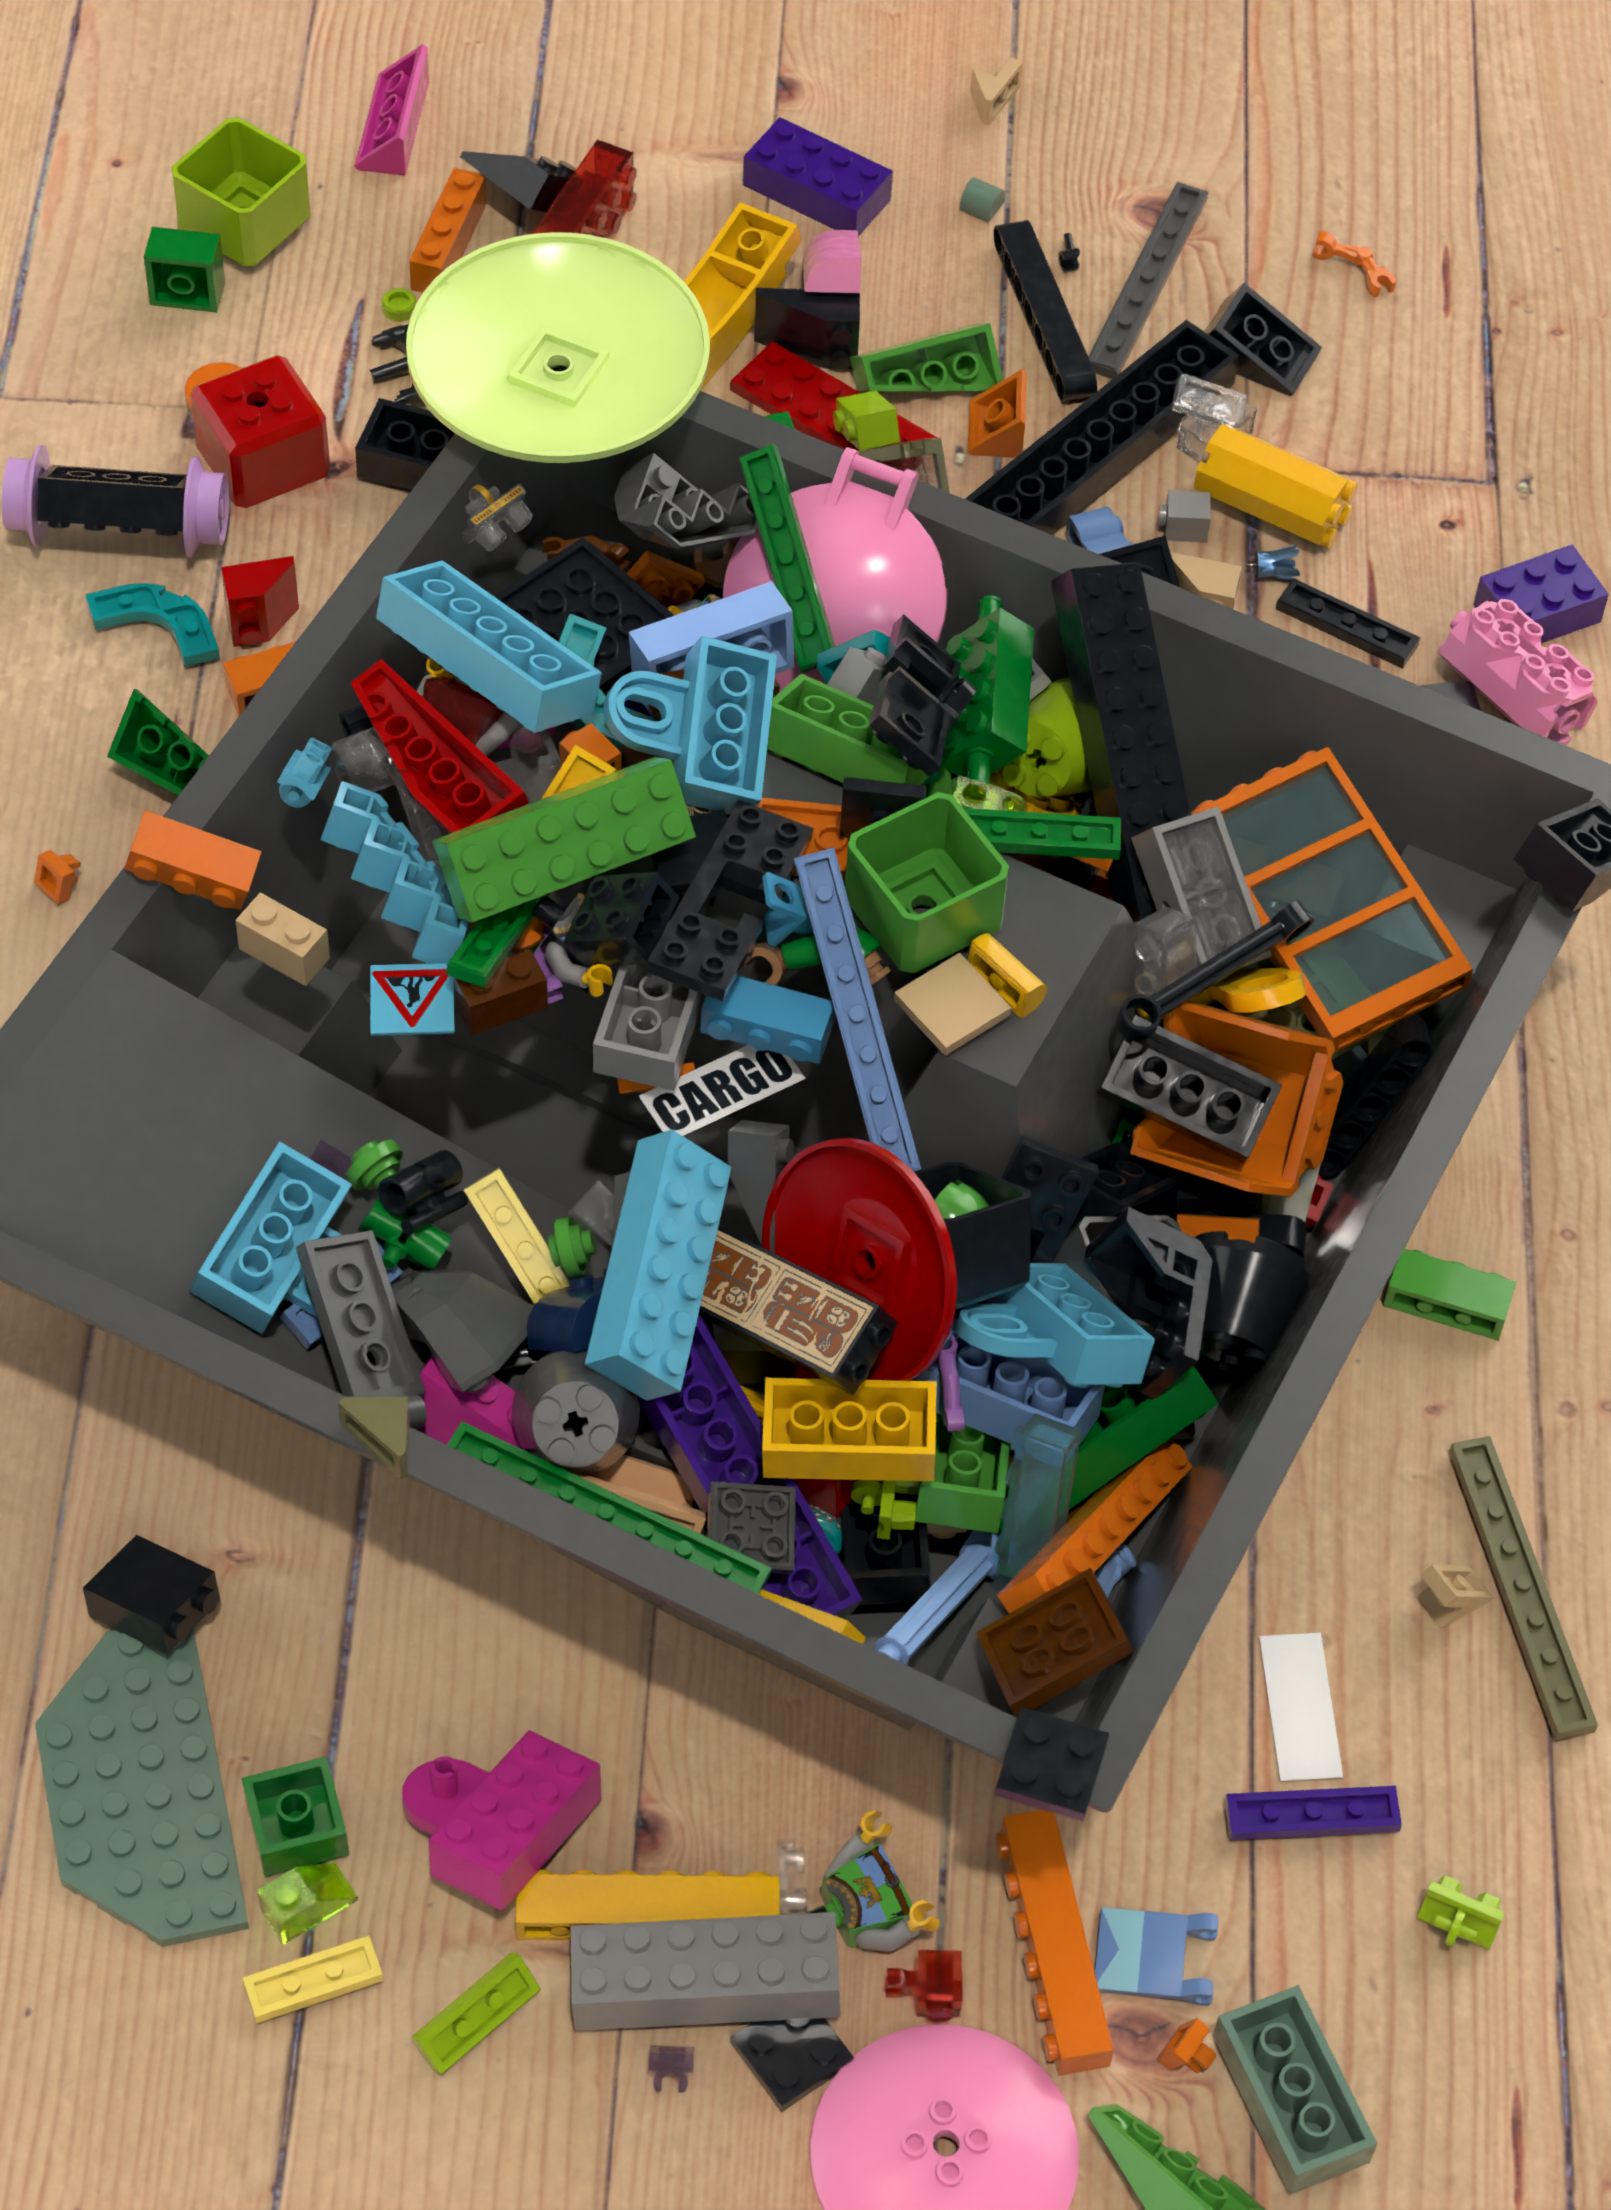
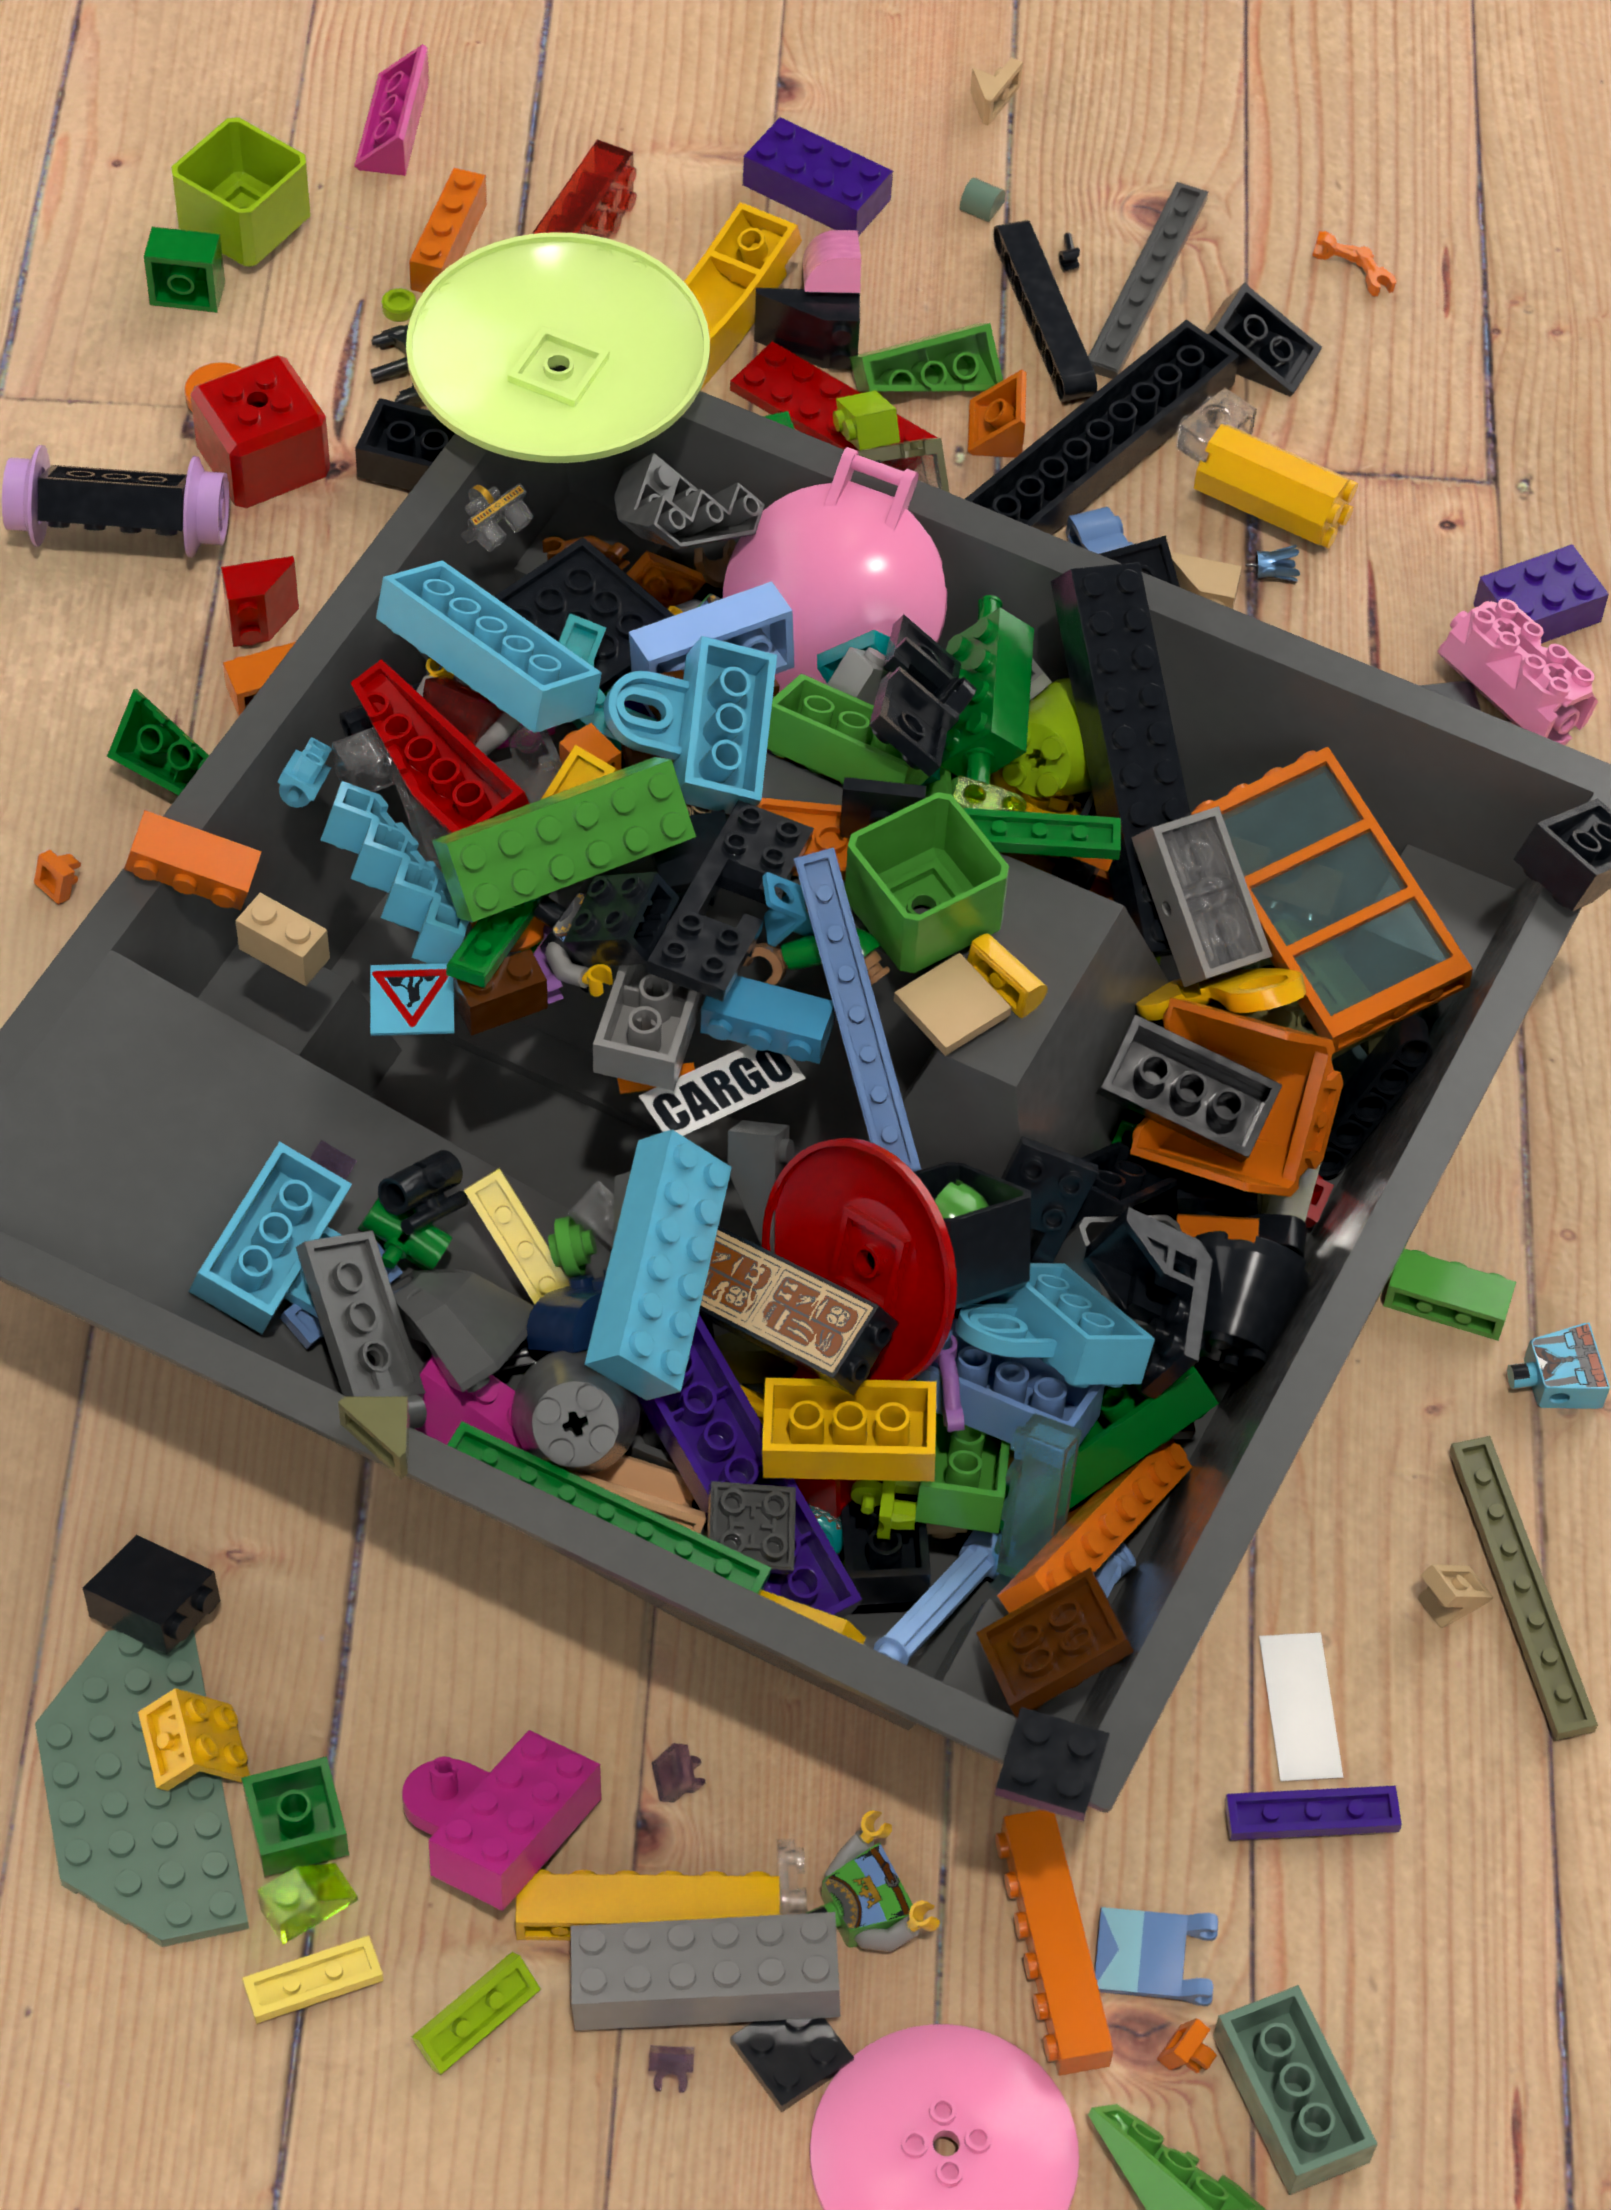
(154, 604): teal plate -> none
(192, 1735): none -> yellow bracket
(374, 1163): bright green plate -> none
(526, 179): black slope -> none
(675, 1773): none -> tile
(787, 553): green tile -> none
(934, 1983): clear red brick -> none
(1163, 949): clear brick -> none
(1186, 516): light grey brick -> none
(1208, 401): clear plate -> none
(1283, 928): black piece -> none
(1348, 623): black tile -> none
(1461, 1914): lime hips -> none
(1563, 1370): none -> torso

